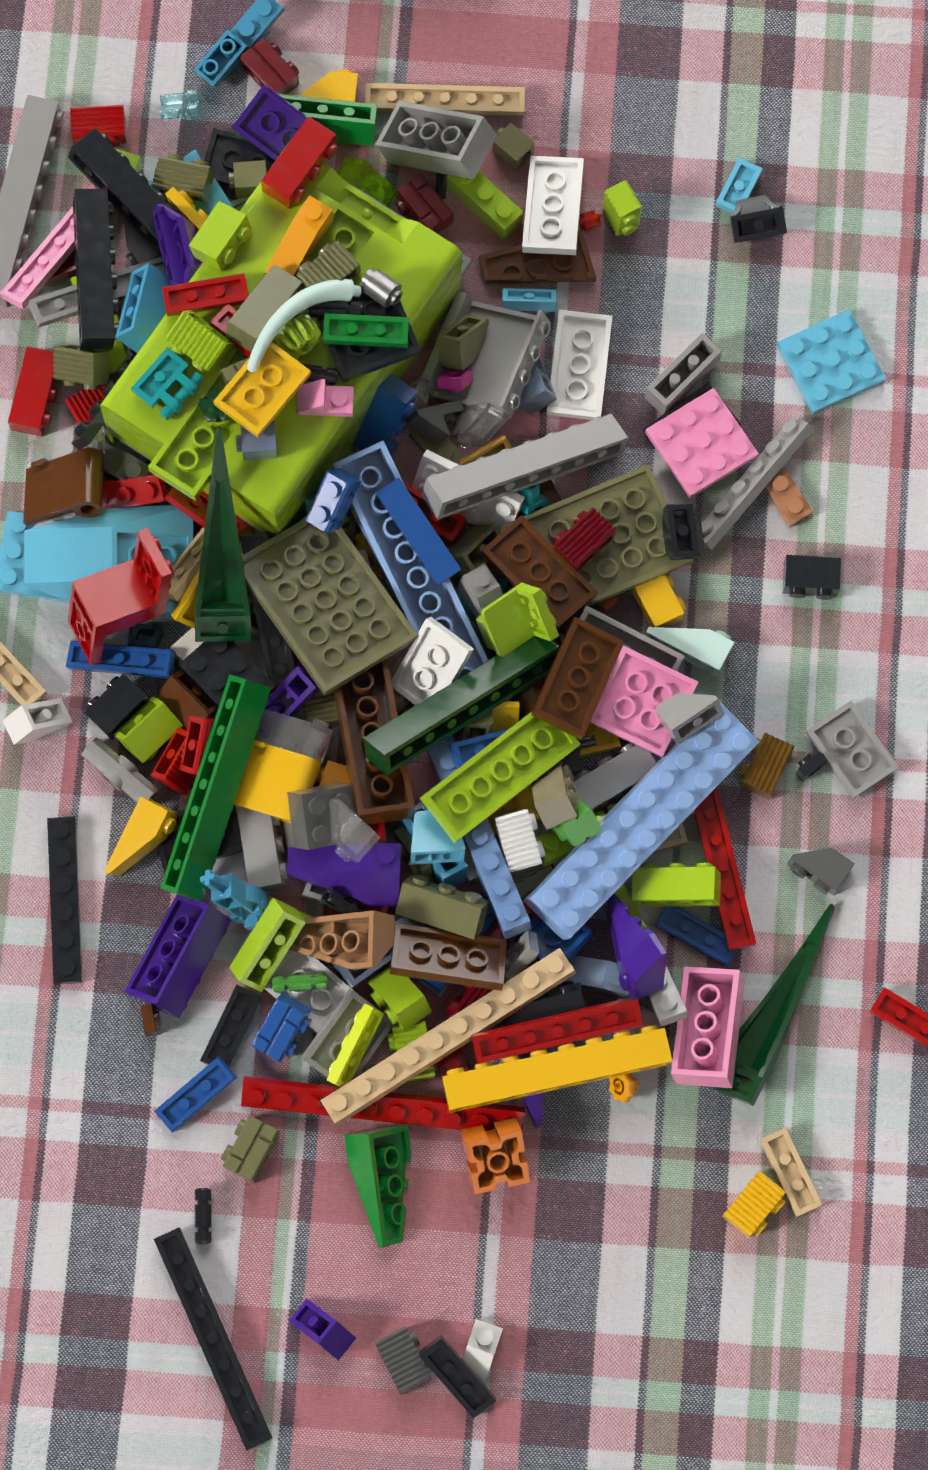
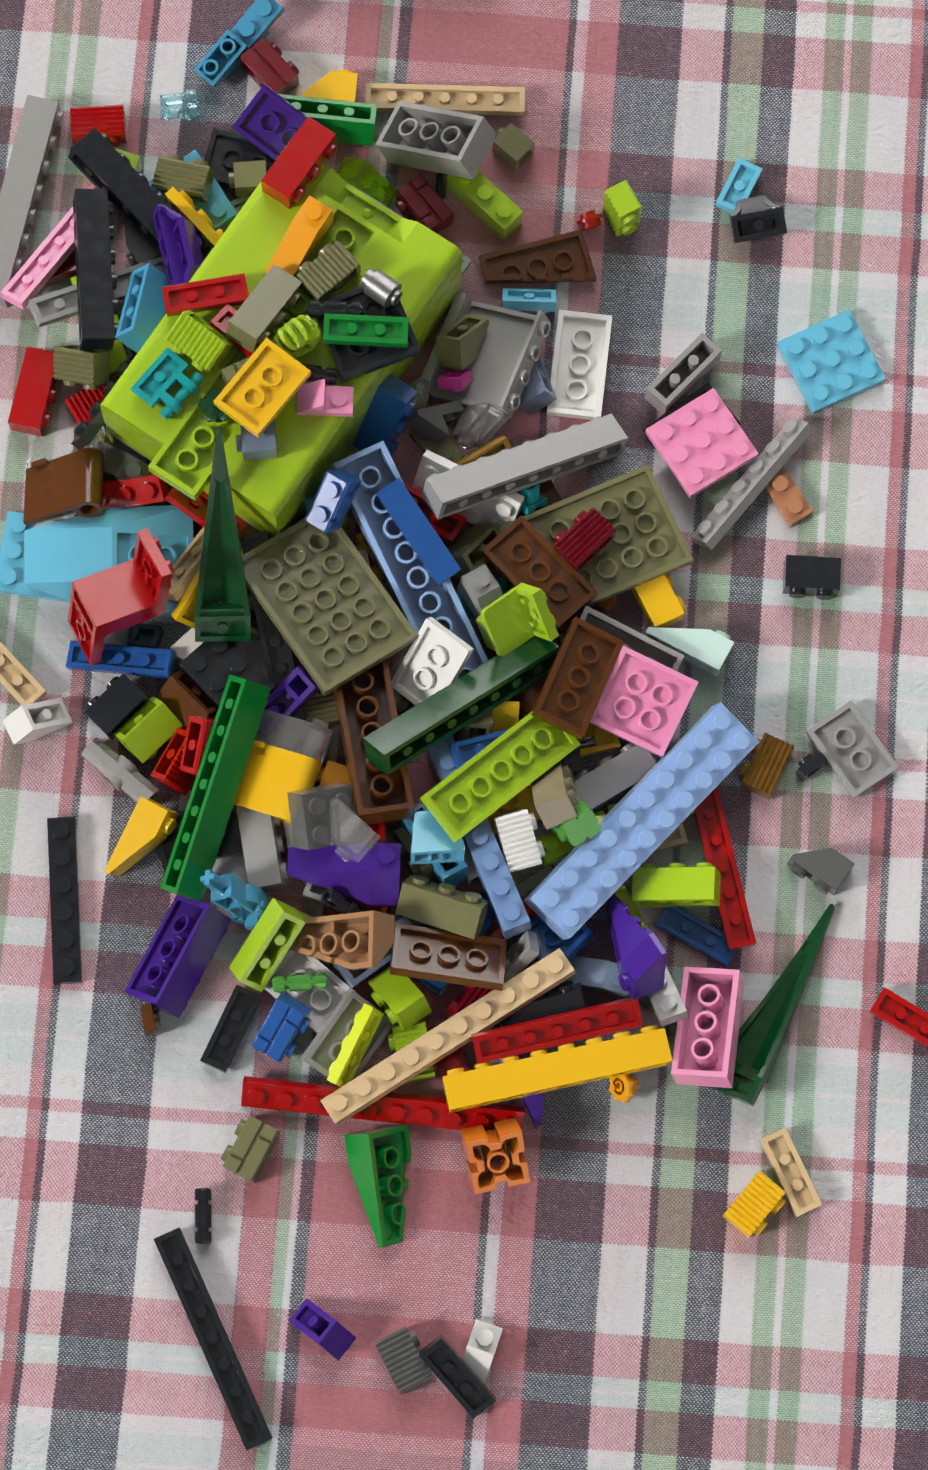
(195, 1094): blue tile -> none
(220, 236): lime brick -> none
(318, 293): light aqua animal -> none
(553, 205): white plate -> none
(682, 532): black slope -> none
(687, 714): light grey slope -> none

